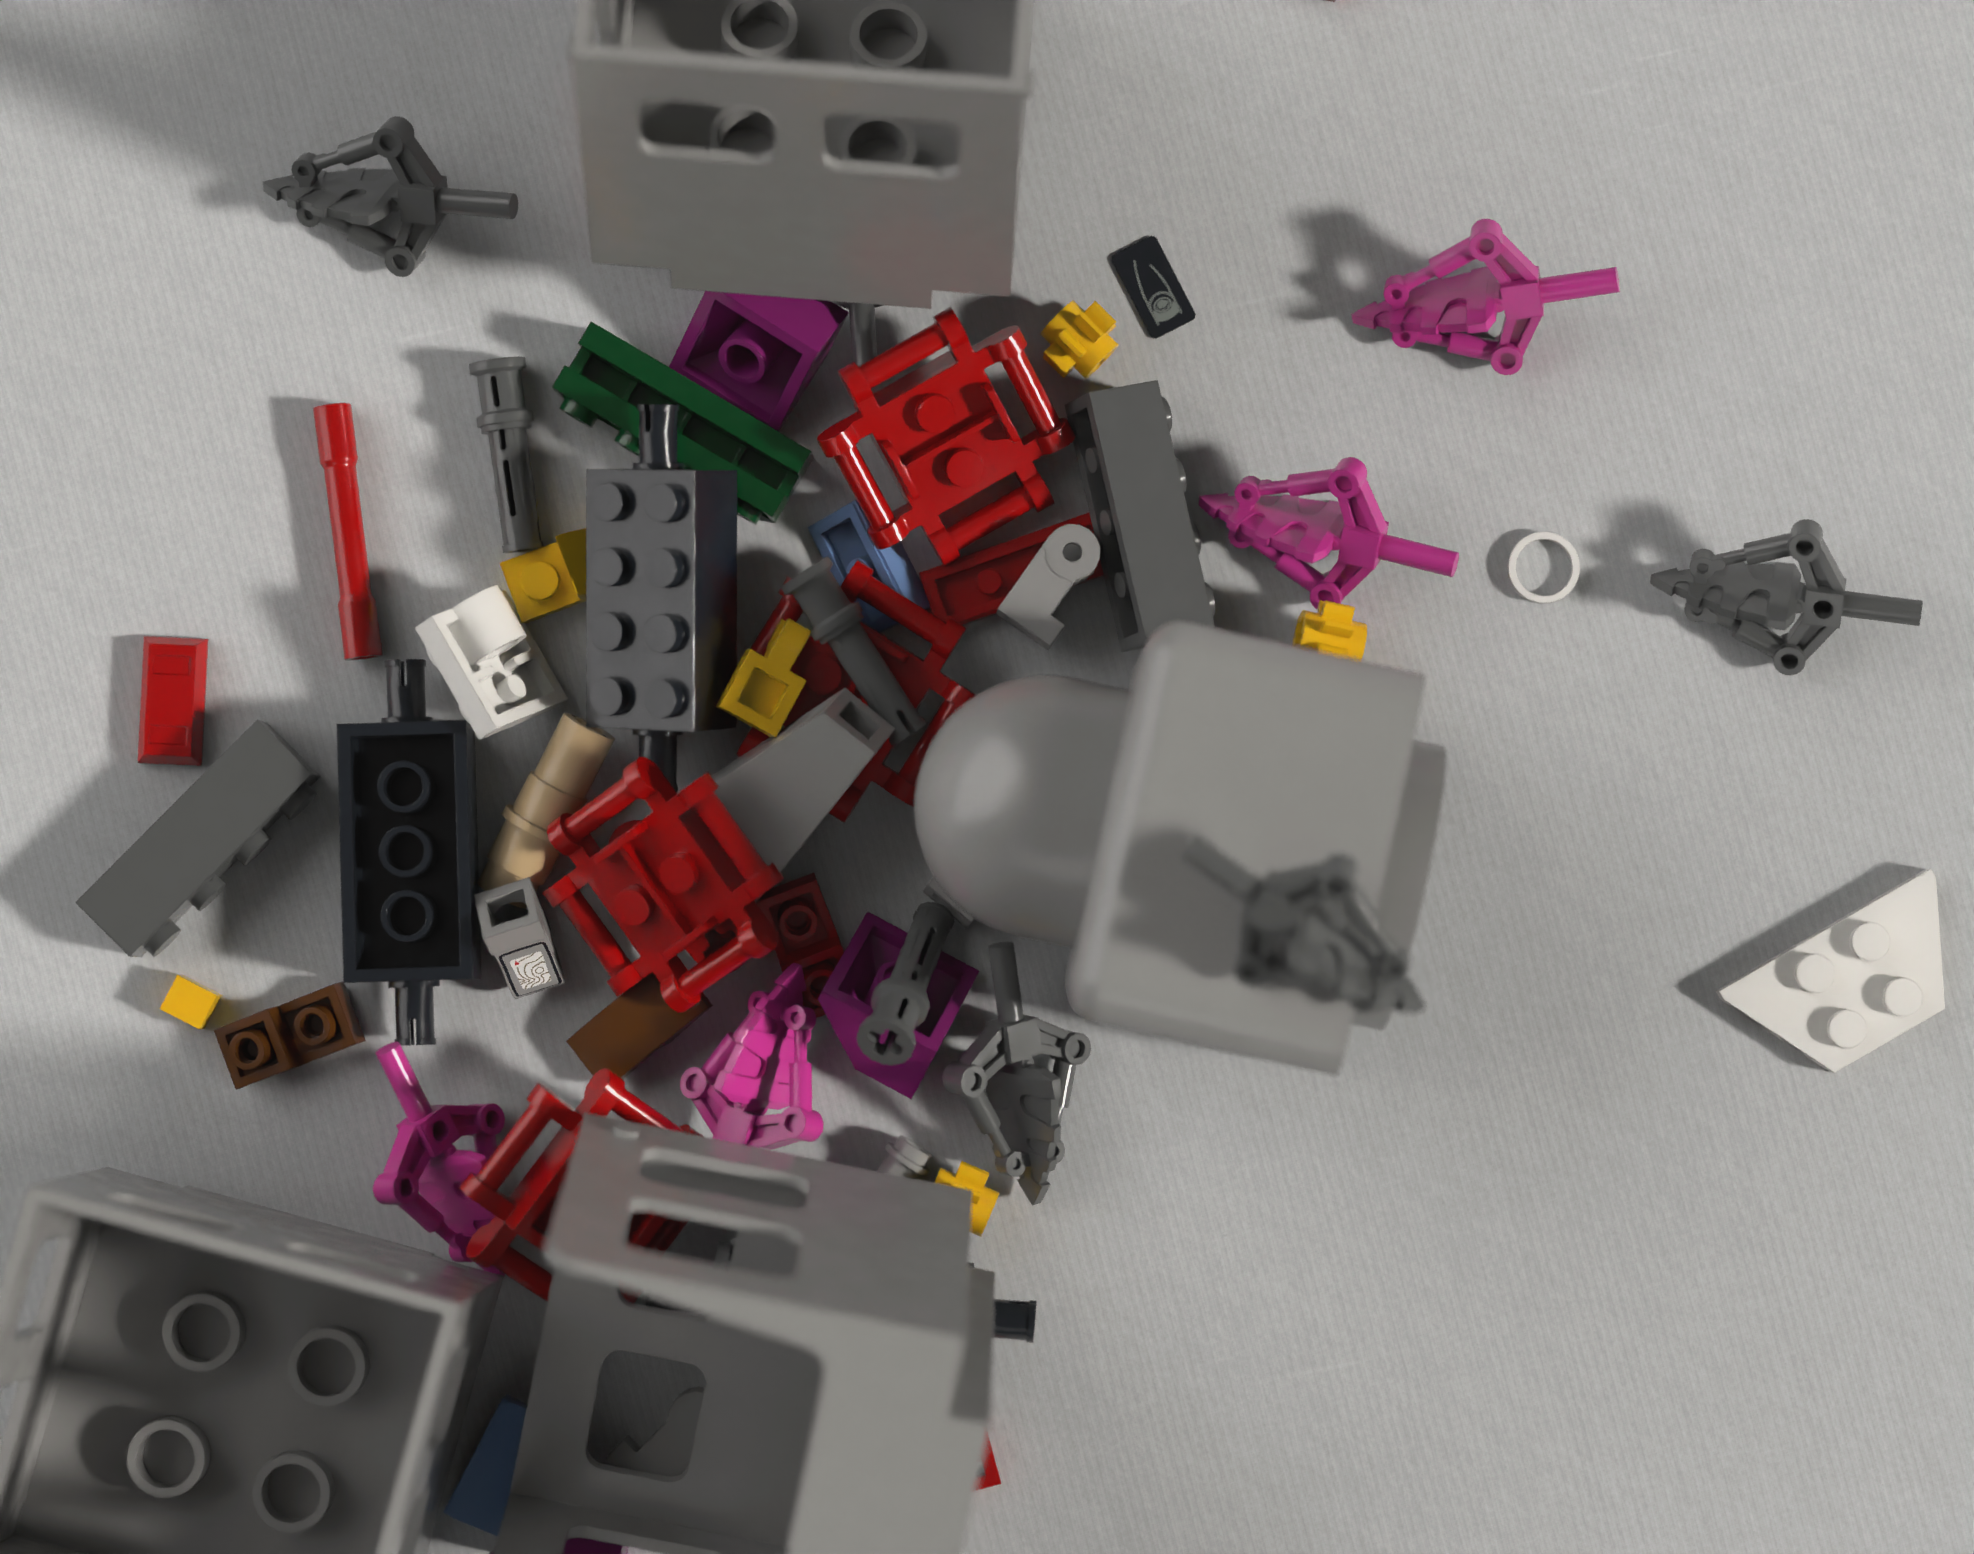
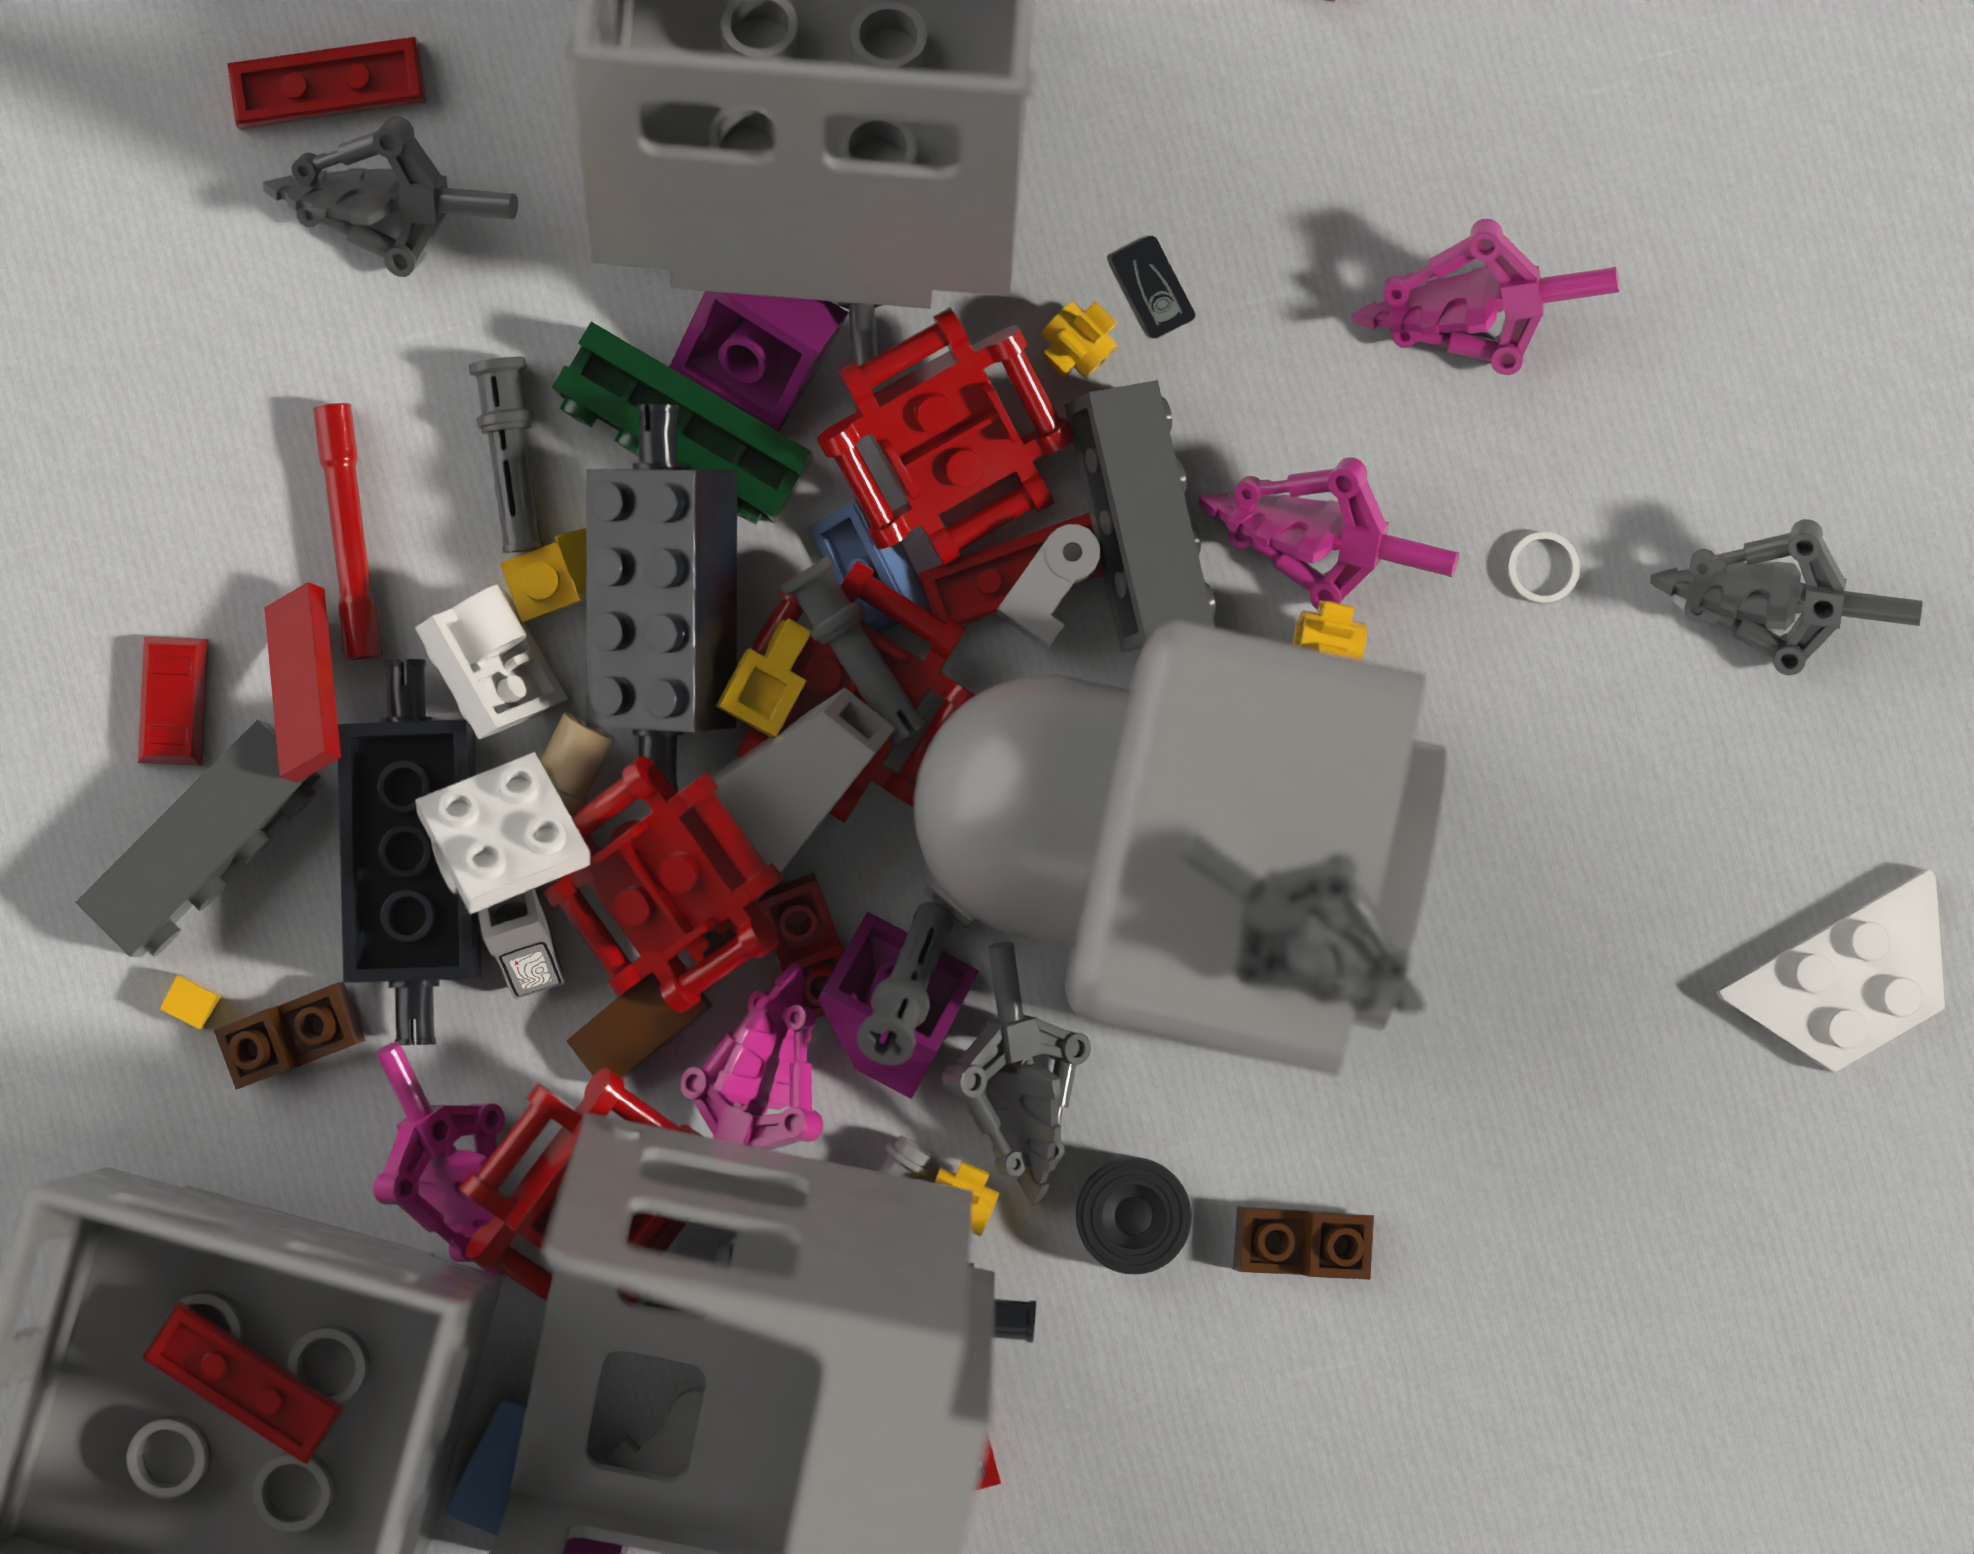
(243, 1382): none -> red tile
(302, 682): none -> red tile
(326, 82): none -> red tile
(501, 833): none -> white plate
(1133, 1252): none -> black tyre
(1303, 1242): none -> reddish brown slope

